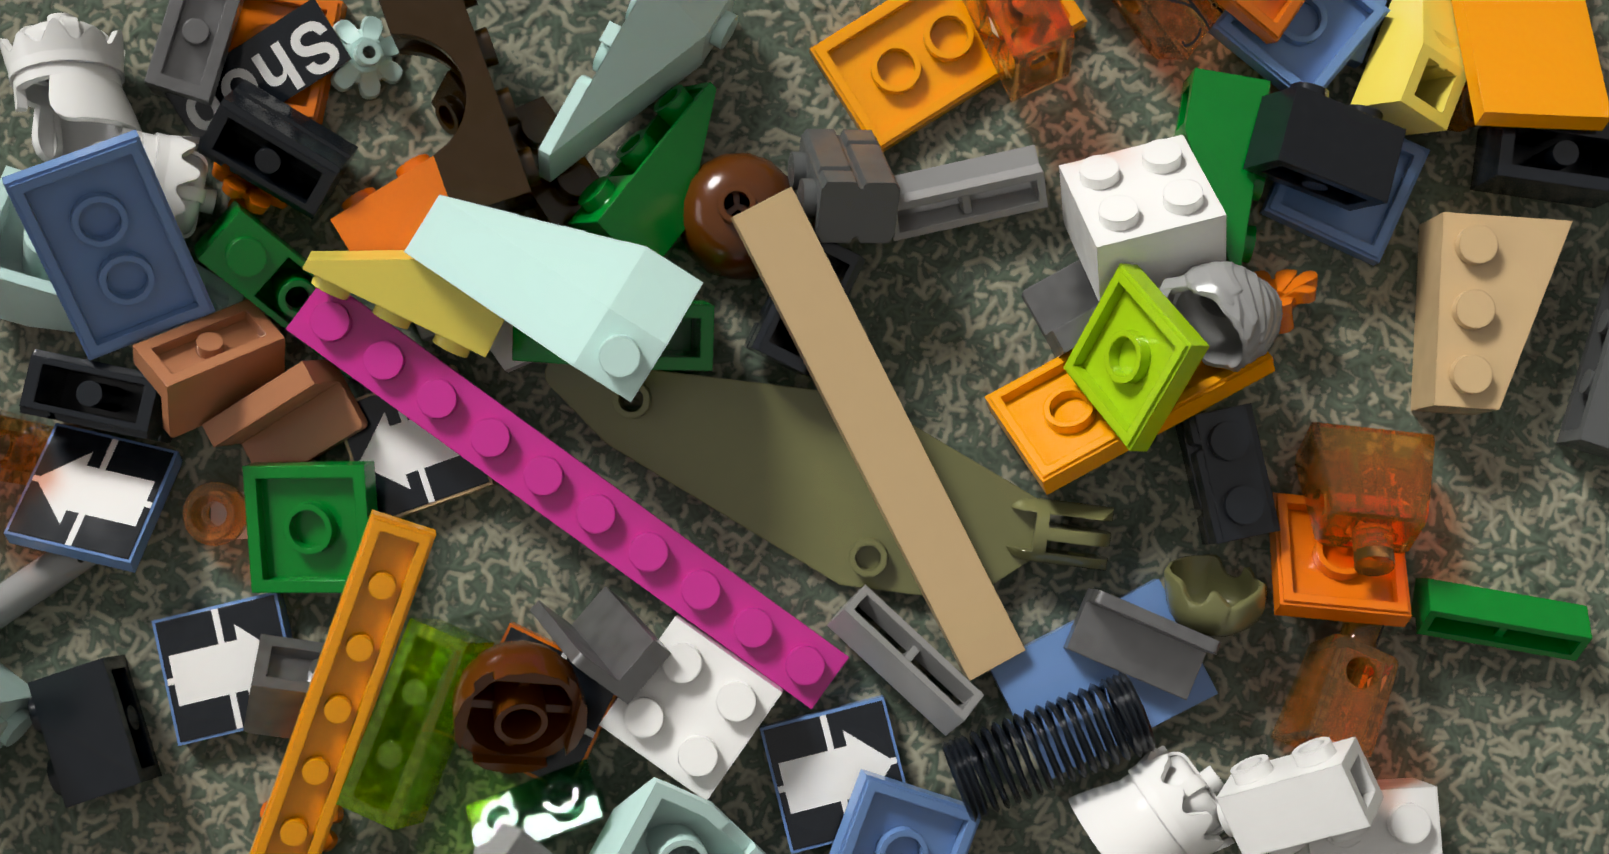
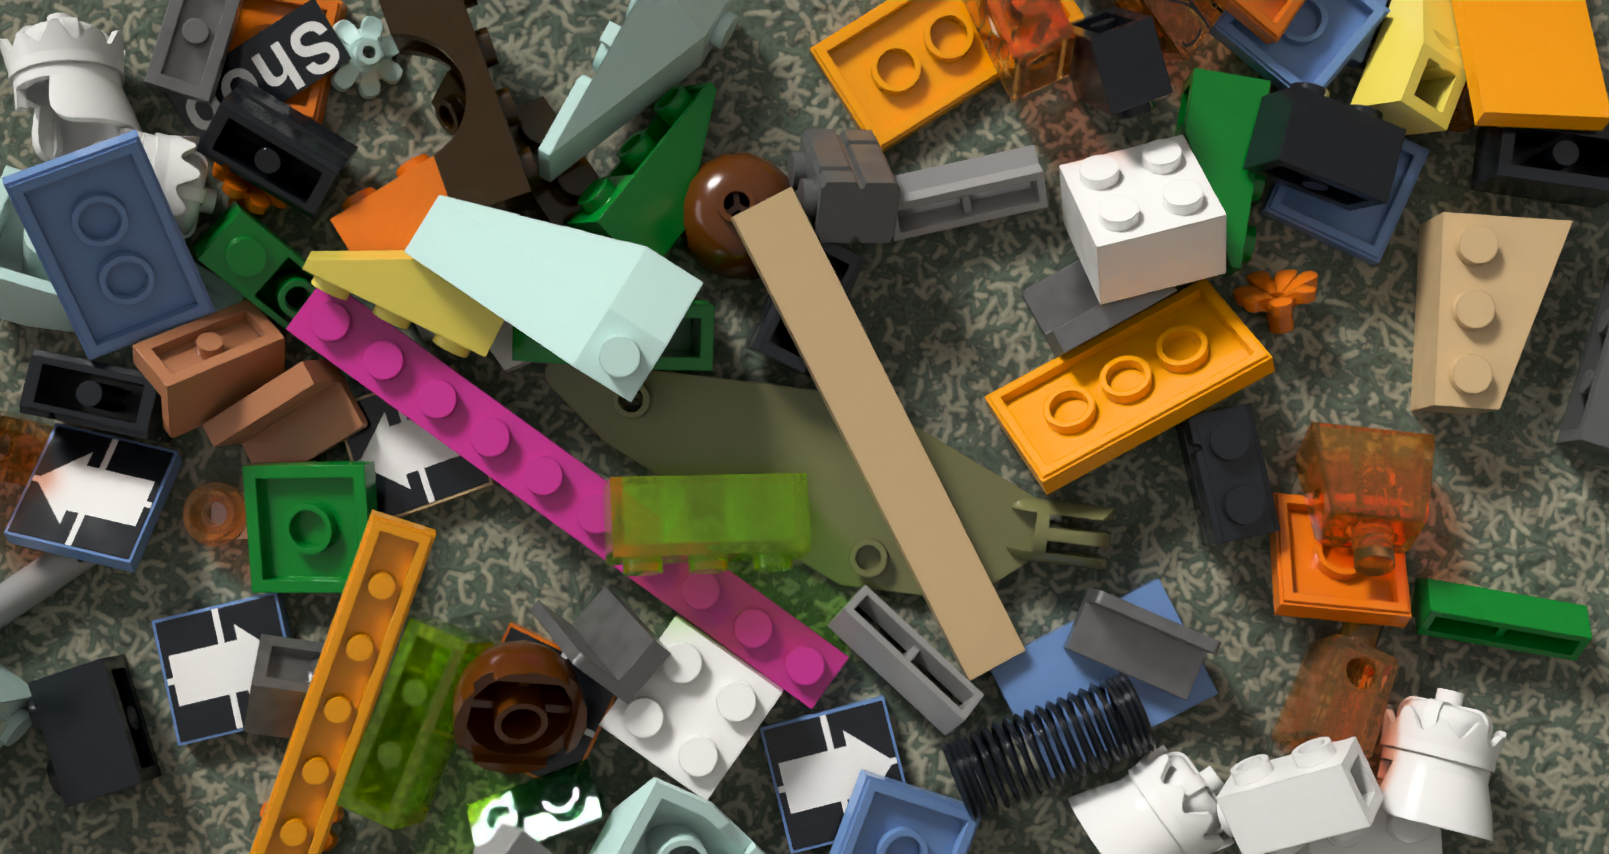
(706, 522): none -> clear neon green brick
(1118, 62): none -> black brick
(1135, 357): lime tile -> none
(1210, 599): olive hair -> none
(1229, 310): light grey hair -> none
(1439, 763): none -> white hat

